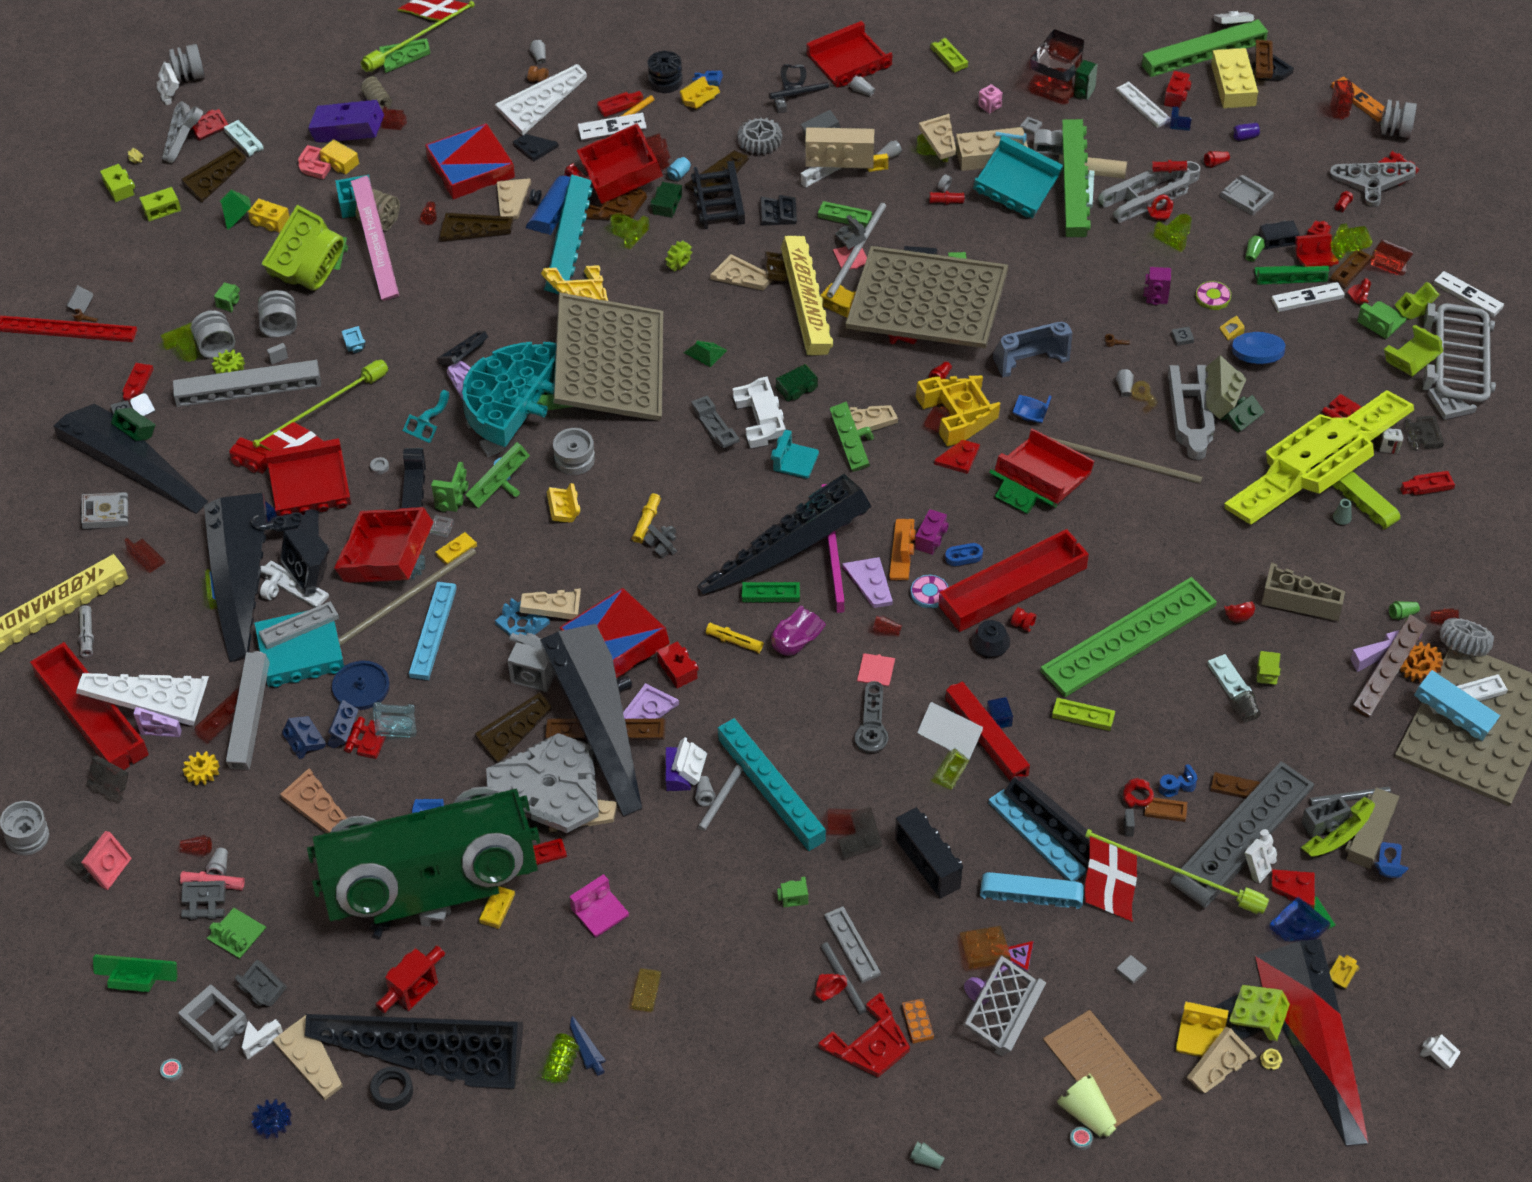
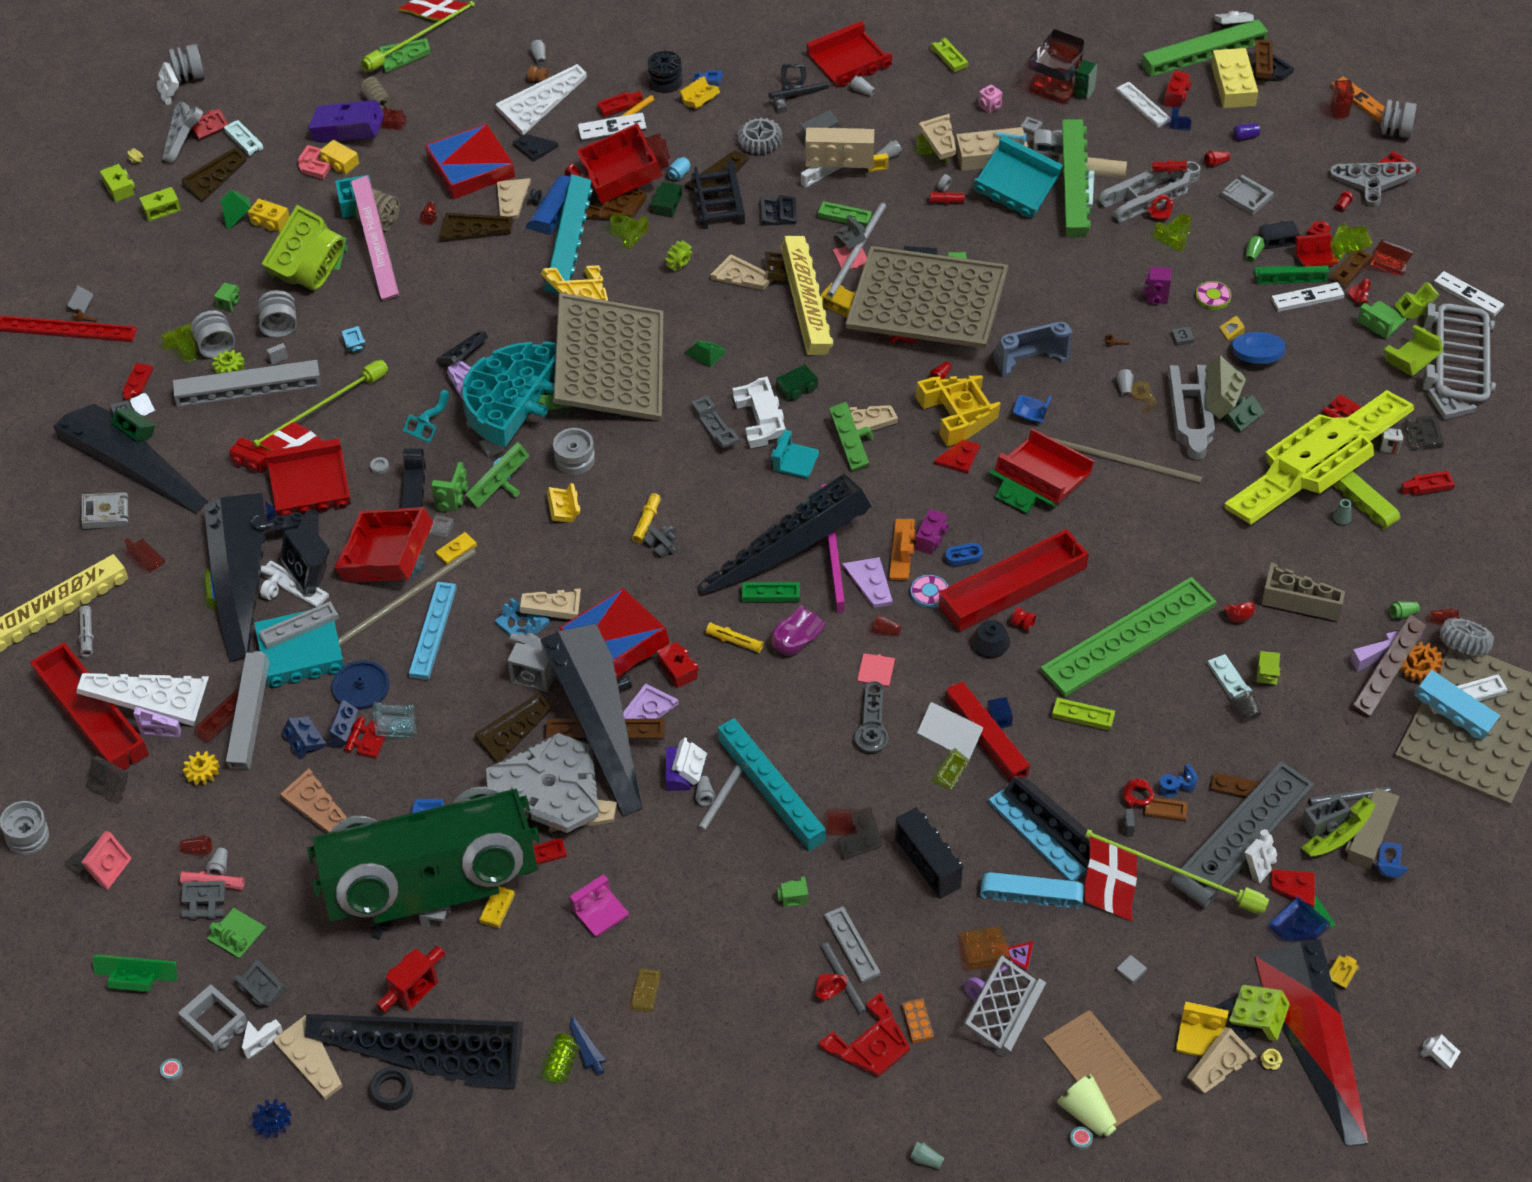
(934, 418): clear red bracket -> none

